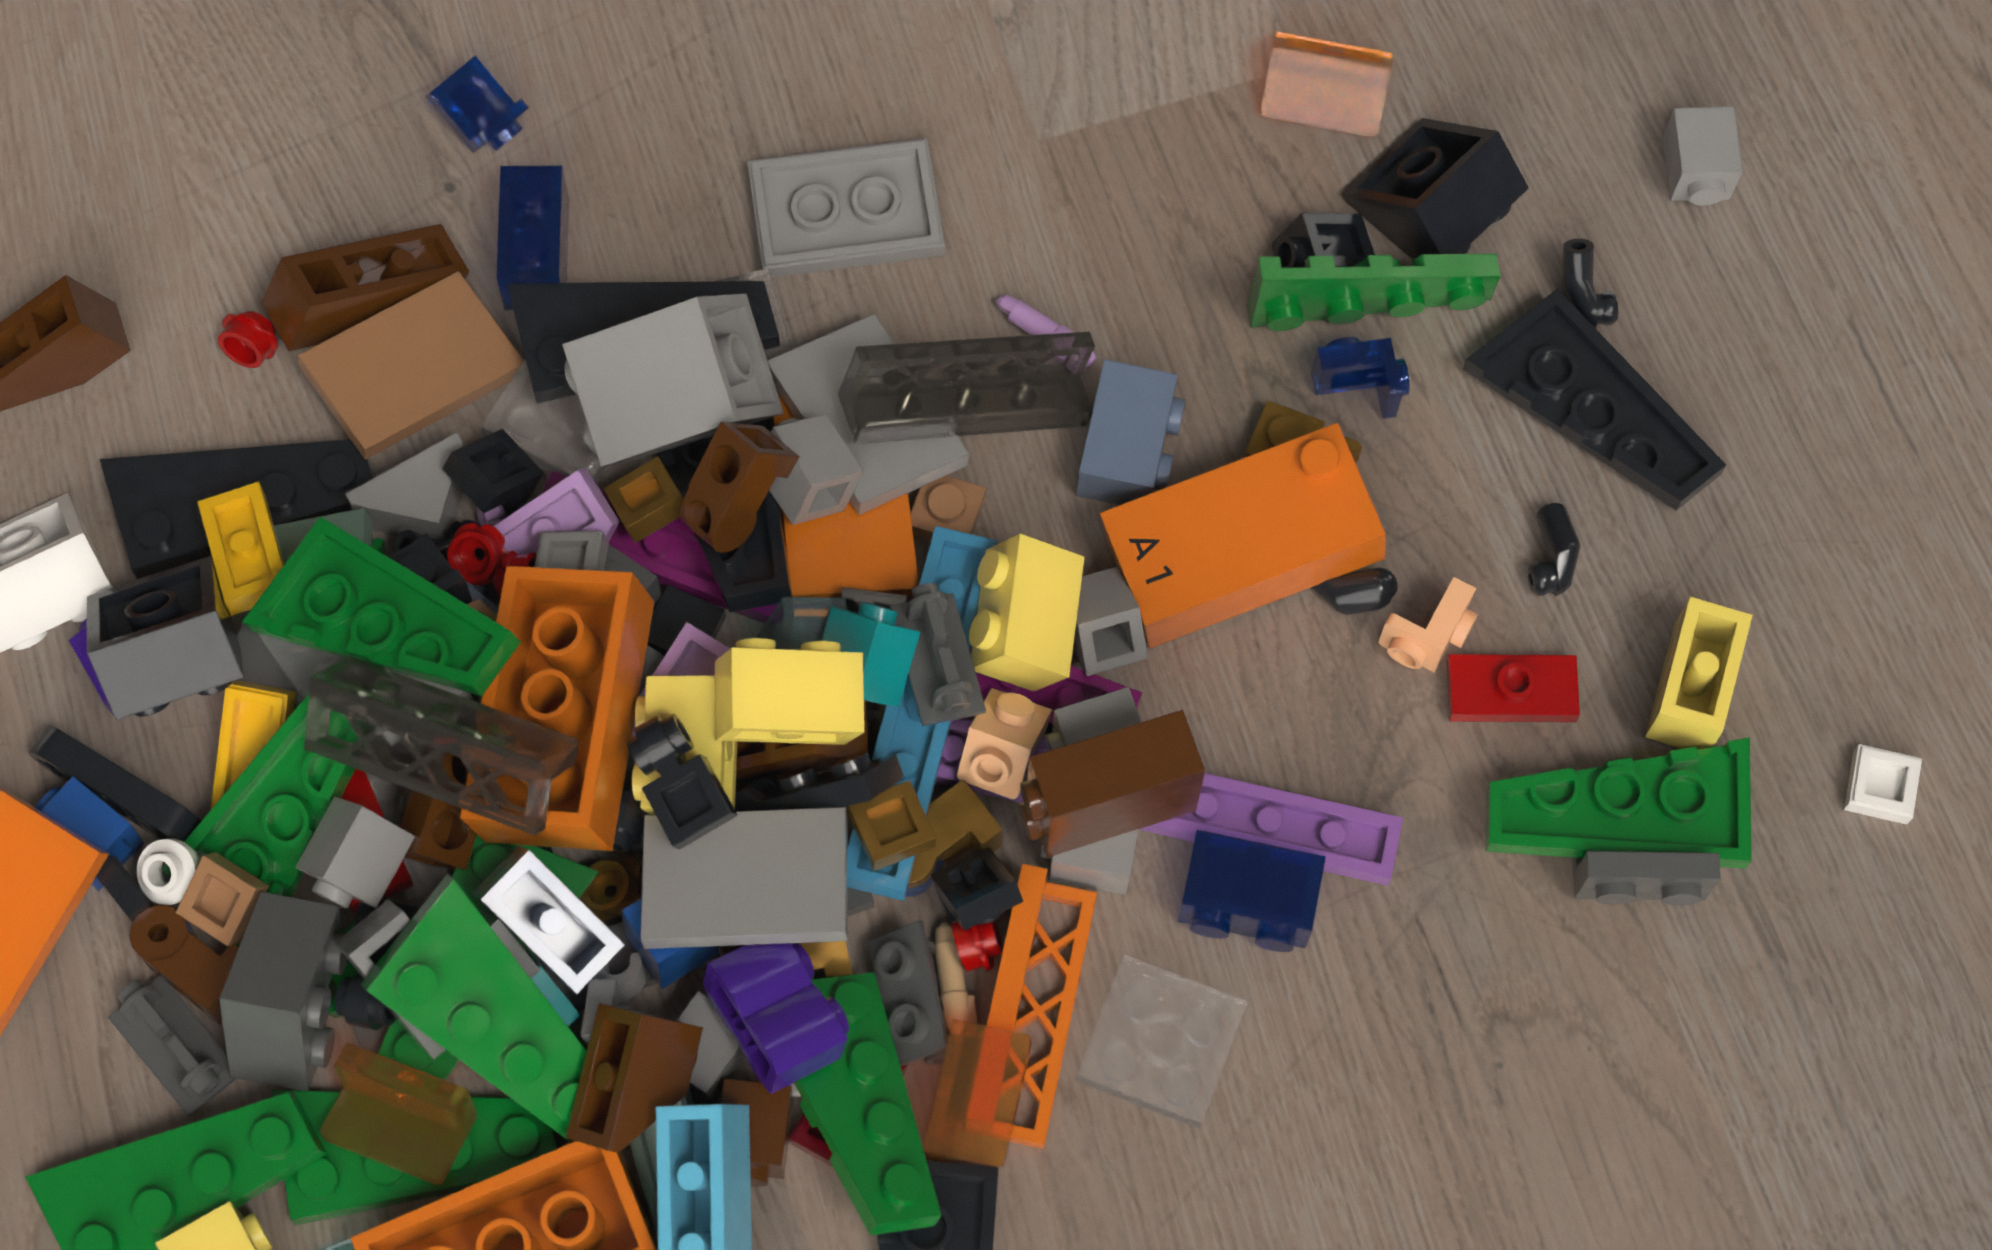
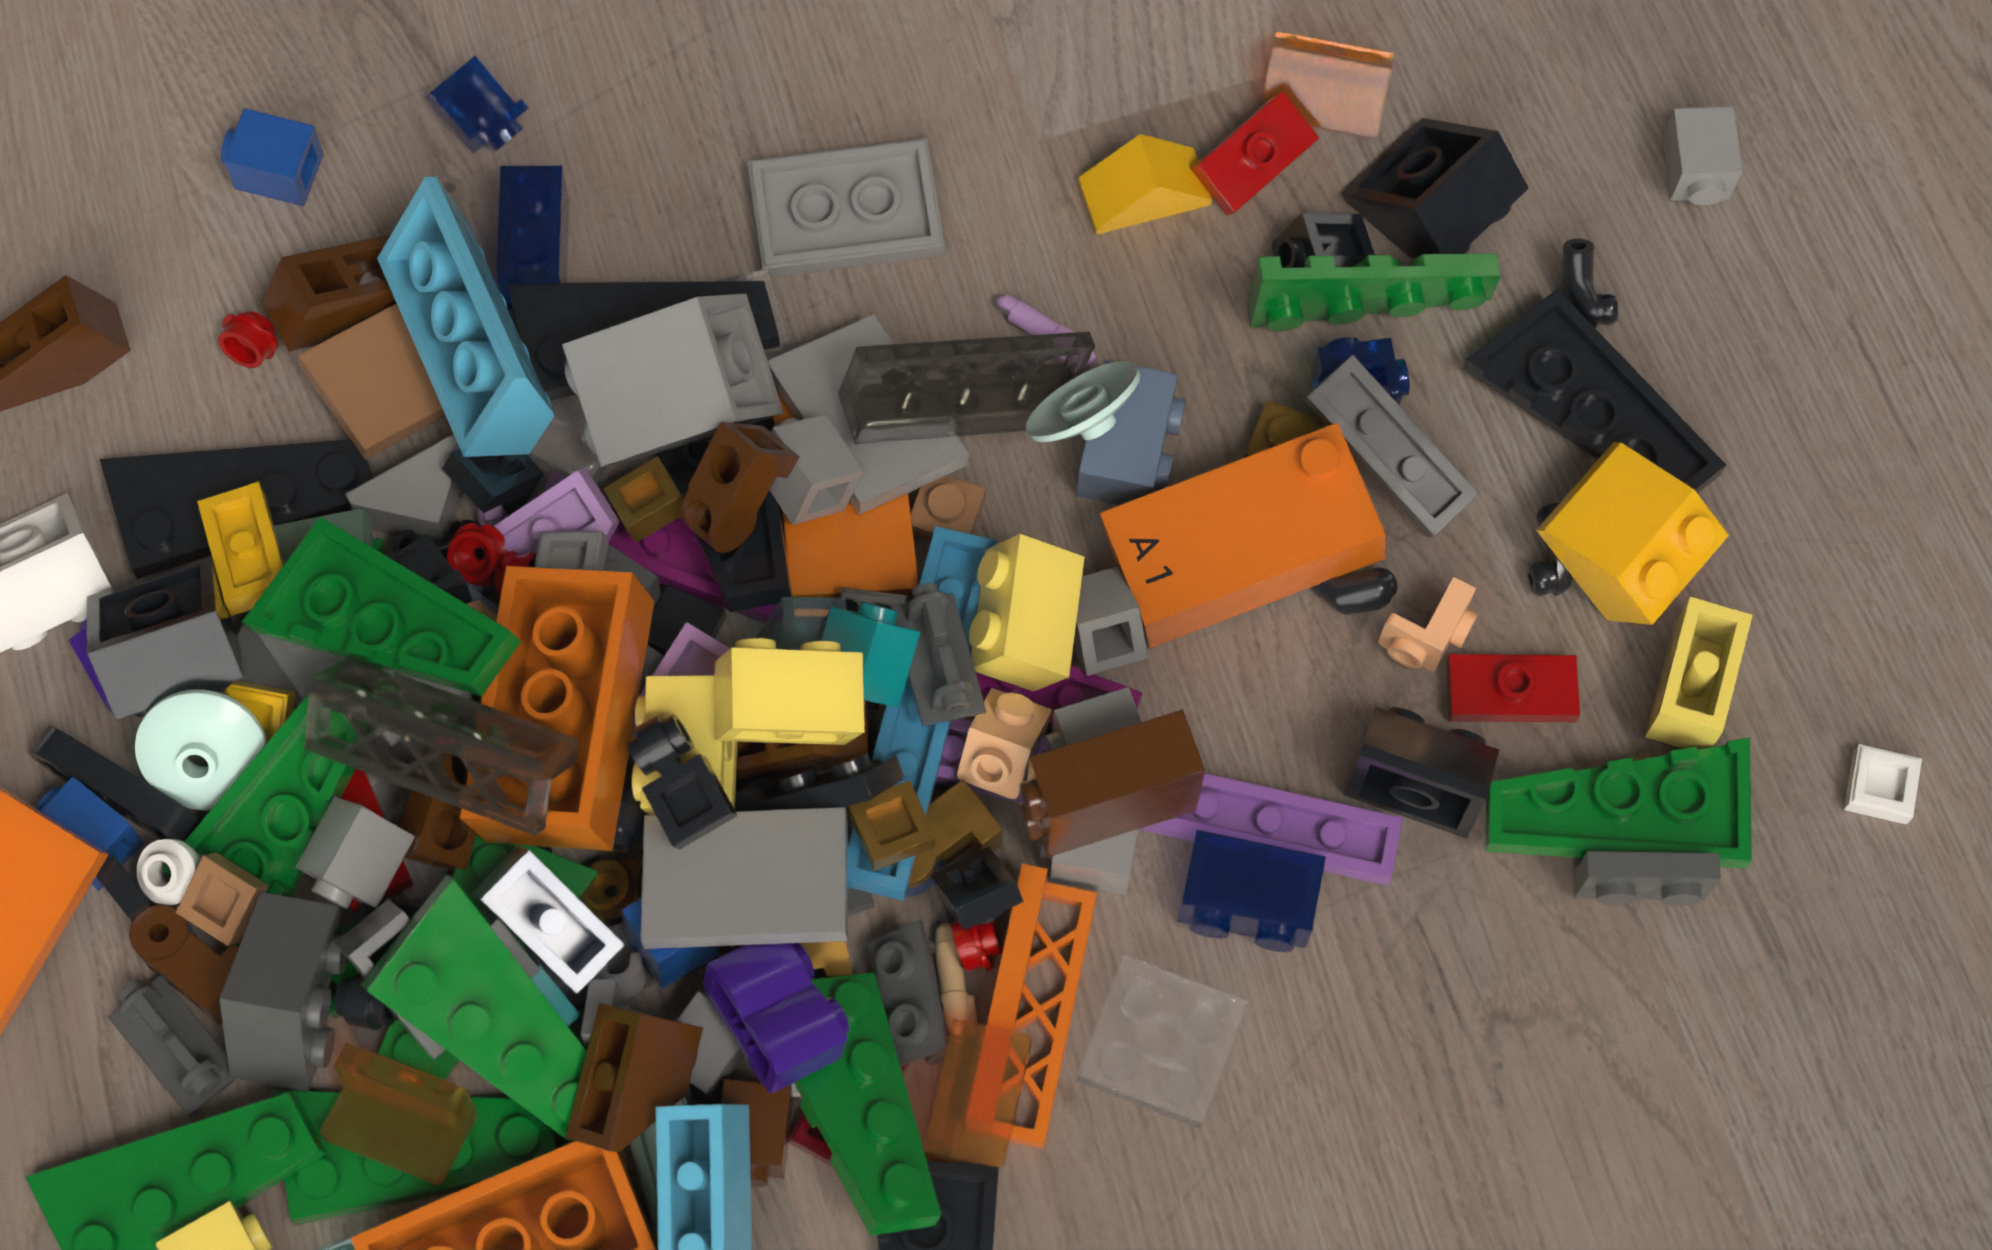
(199, 725): none -> light aqua dish
(272, 156): none -> blue brick
(463, 329): none -> medium azure slope
(1084, 404): none -> light aqua dish
(1142, 184): none -> yellow slope
(1254, 153): none -> red plate
(1391, 446): none -> dark grey plate
(1423, 771): none -> black slope
(1632, 535): none -> yellow slope

